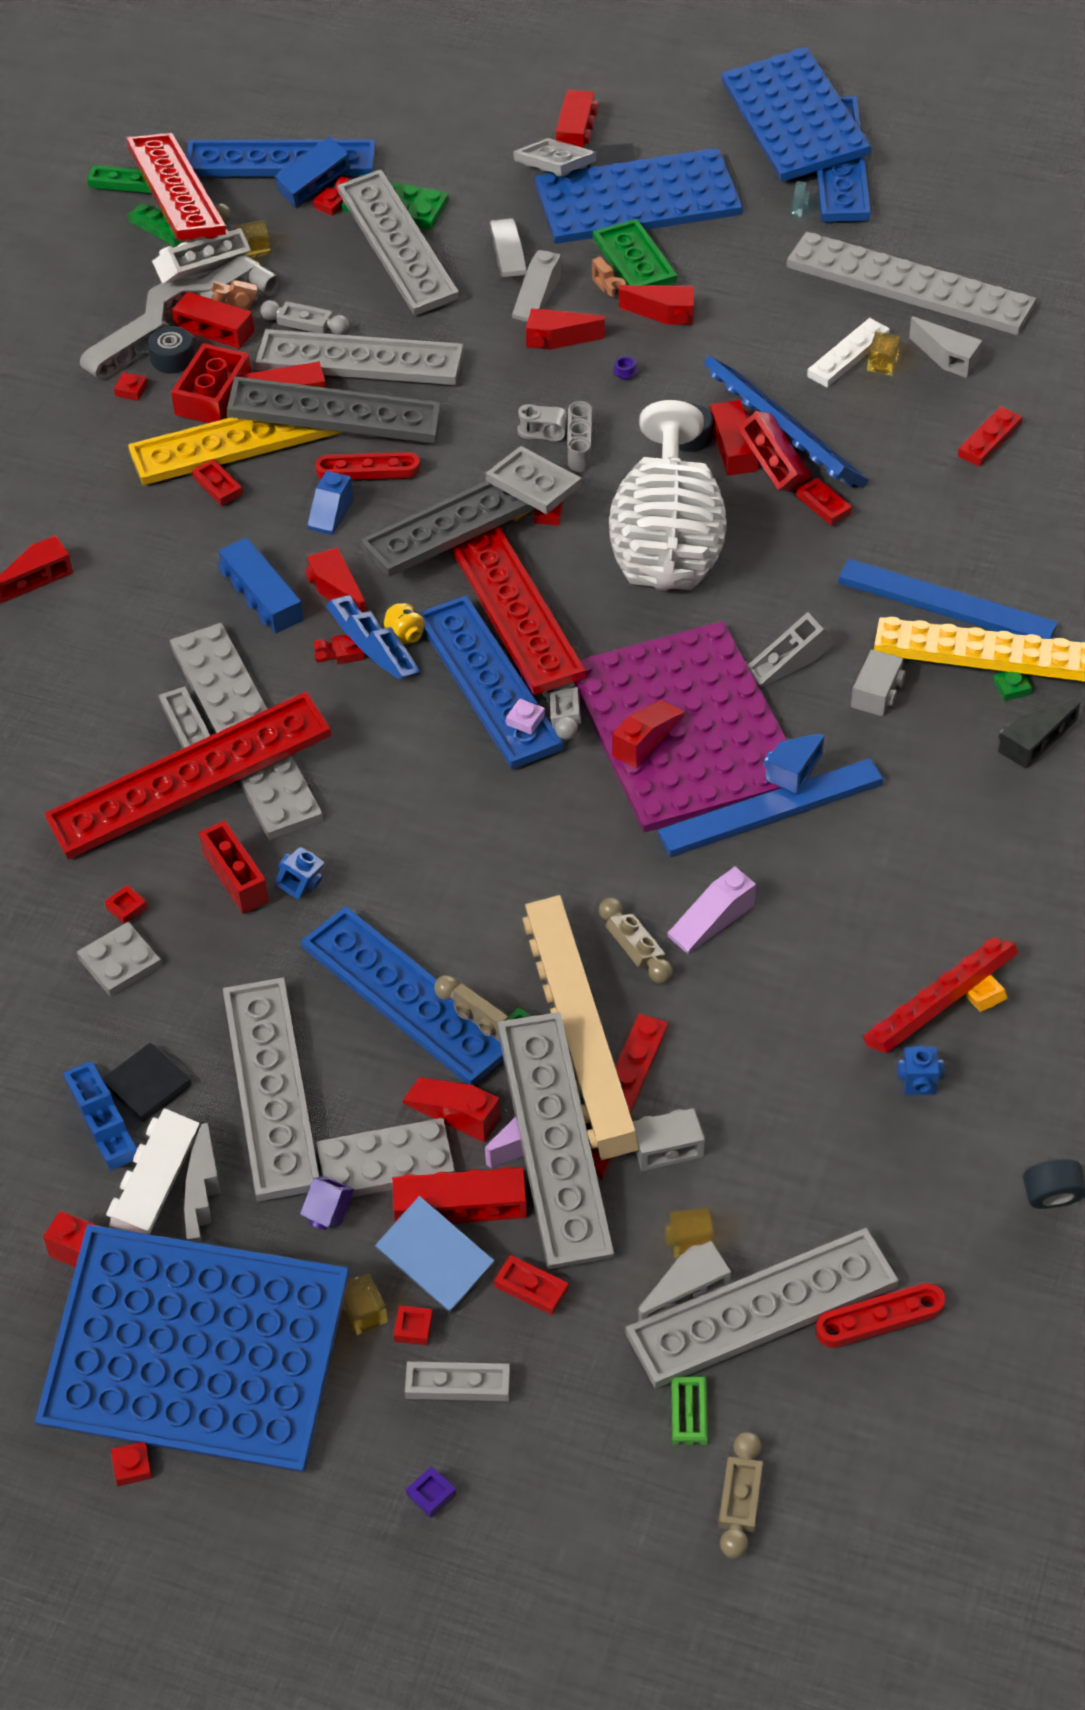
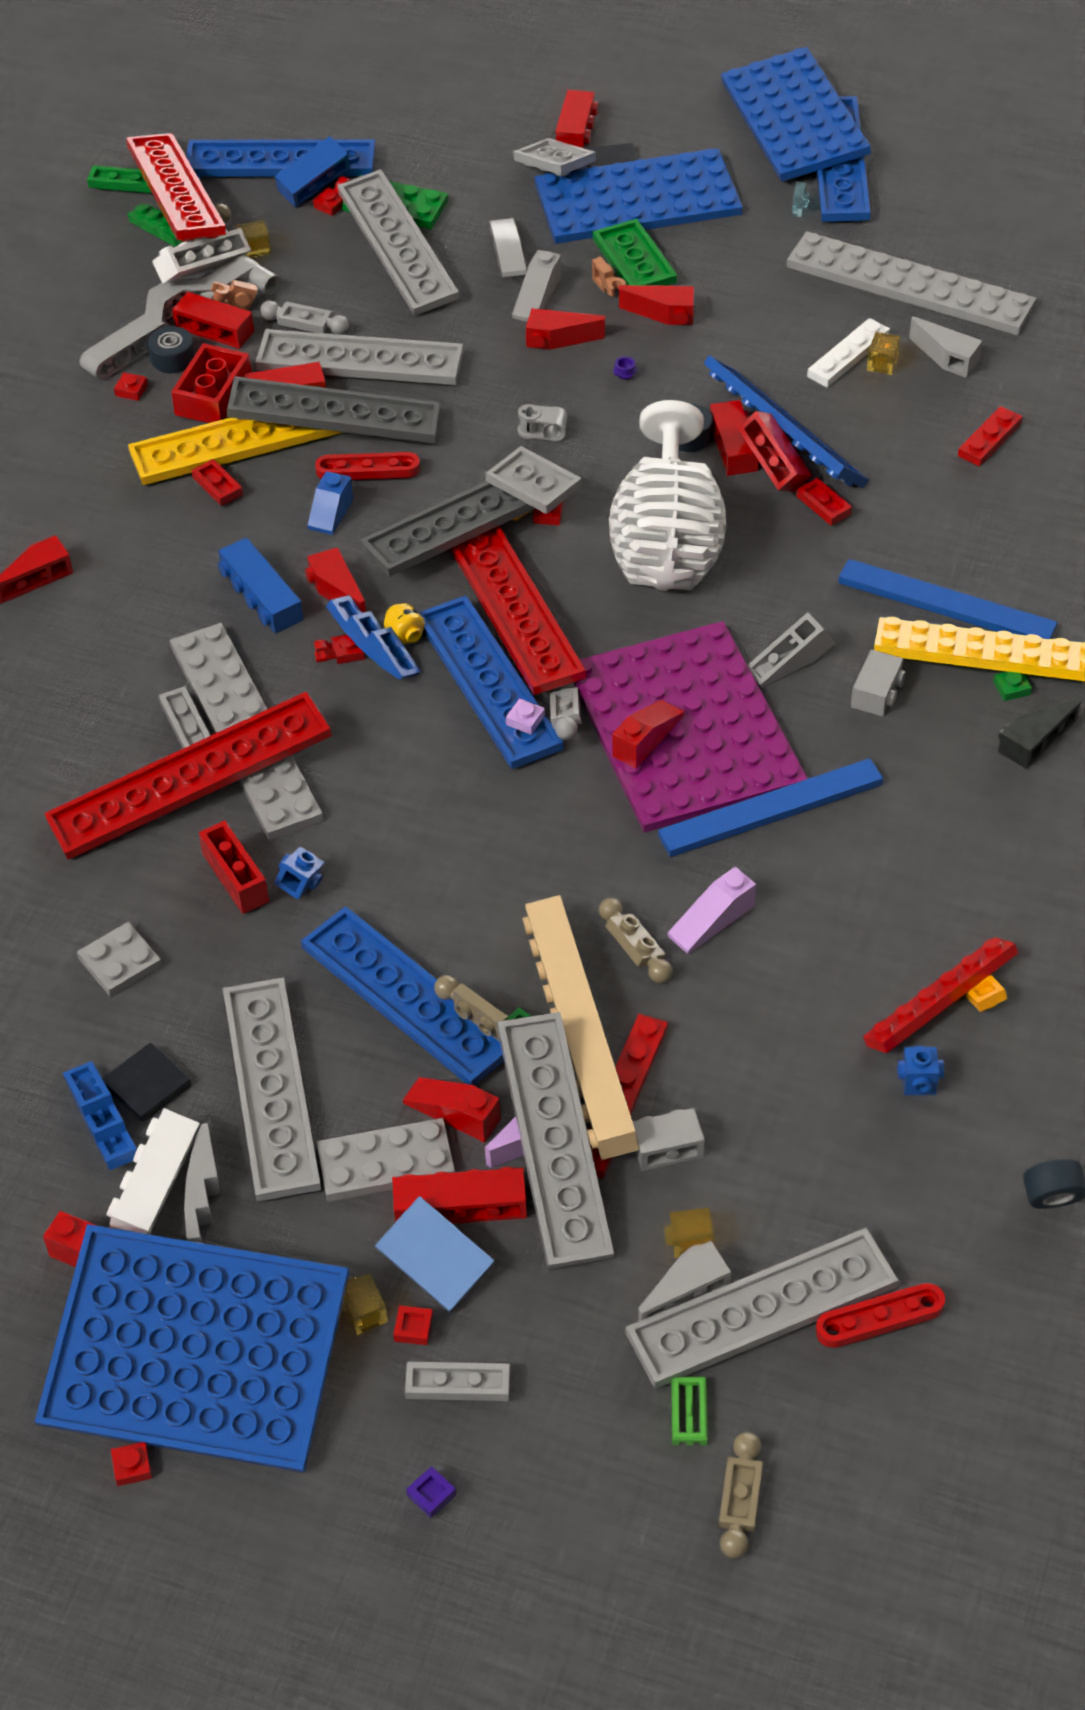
(126, 904): red plate -> none
(326, 1202): brick -> none
(531, 1285): red plate -> none
(579, 436): light grey beam -> none
(793, 761): blue slope -> none

